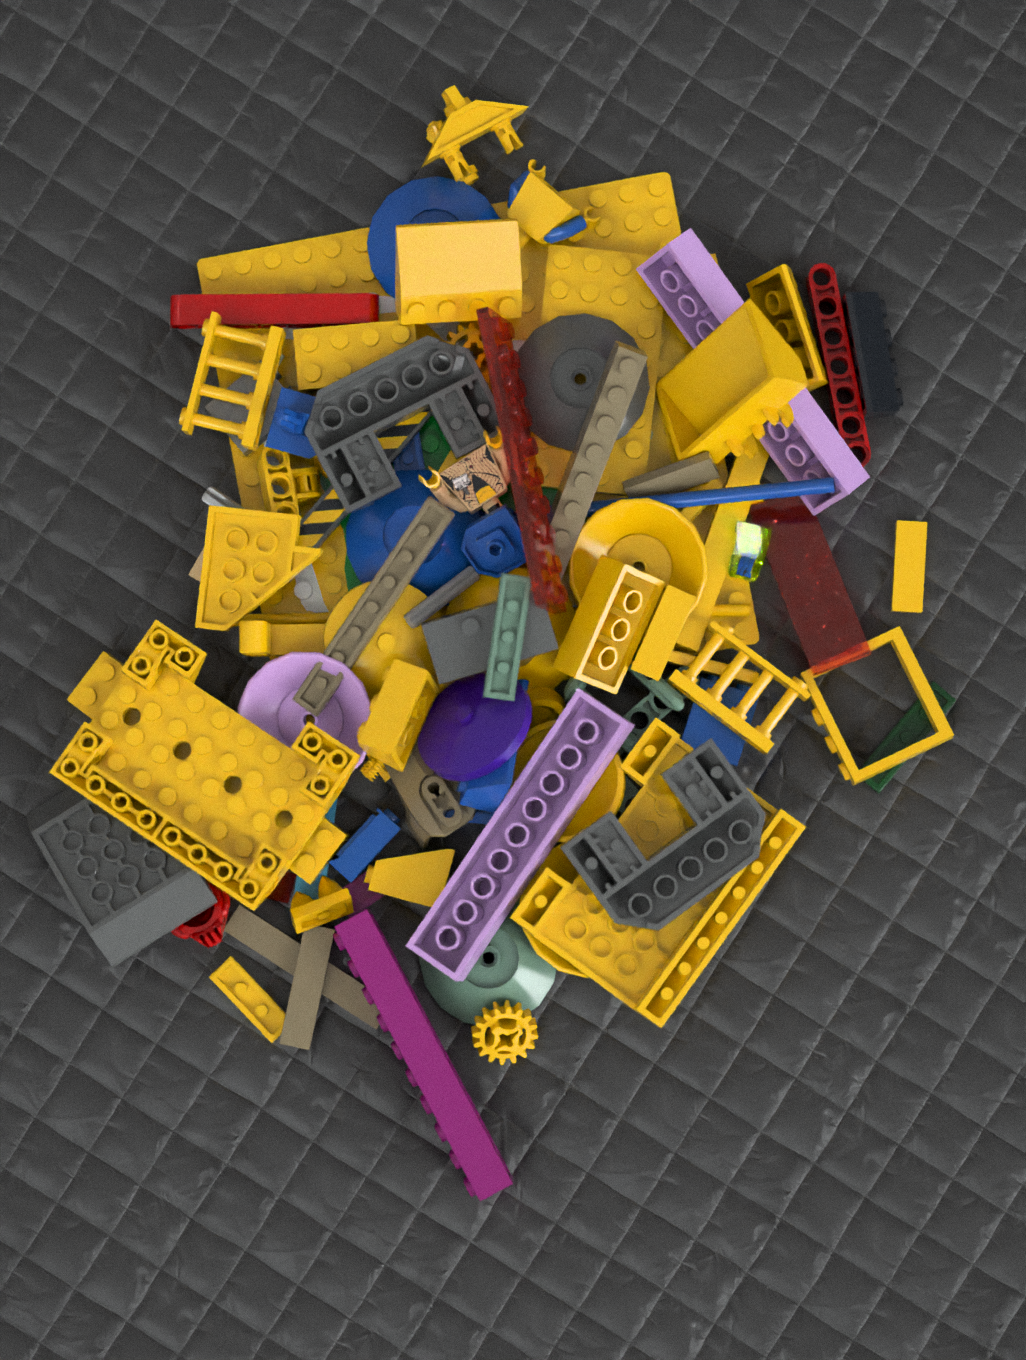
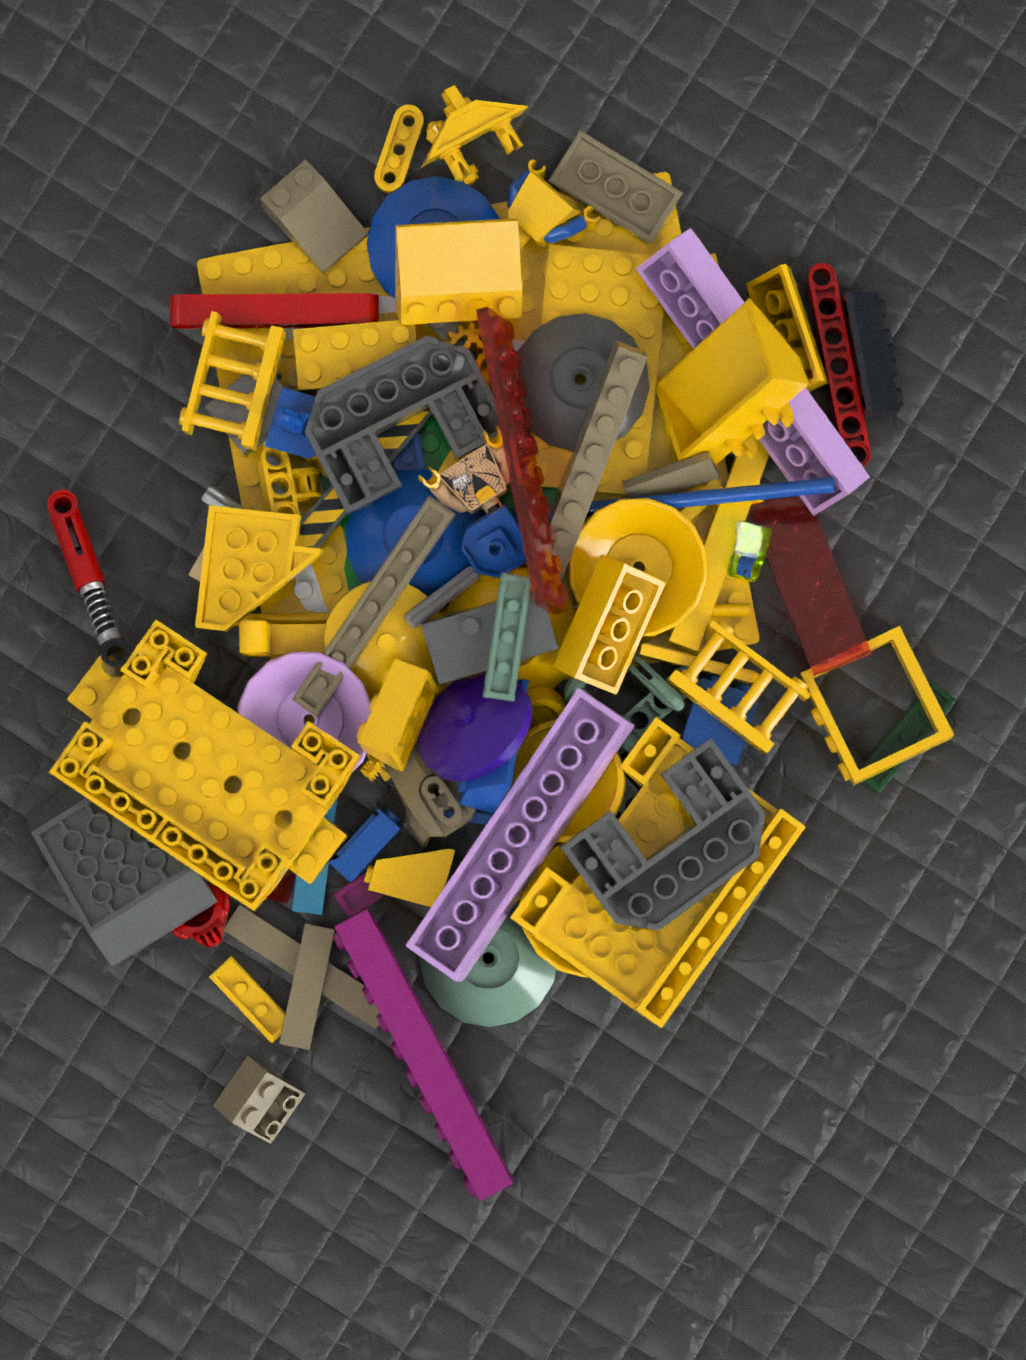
(87, 578): none -> piece
(258, 1100): none -> dark tan slope
(313, 216): none -> dark tan slope
(331, 905): yellow tile -> none
(399, 136): none -> yellow plate
(504, 1032): yellow gear -> none
(615, 187): none -> dark tan tile
(663, 632): yellow tile -> none
(909, 566): yellow tile -> none

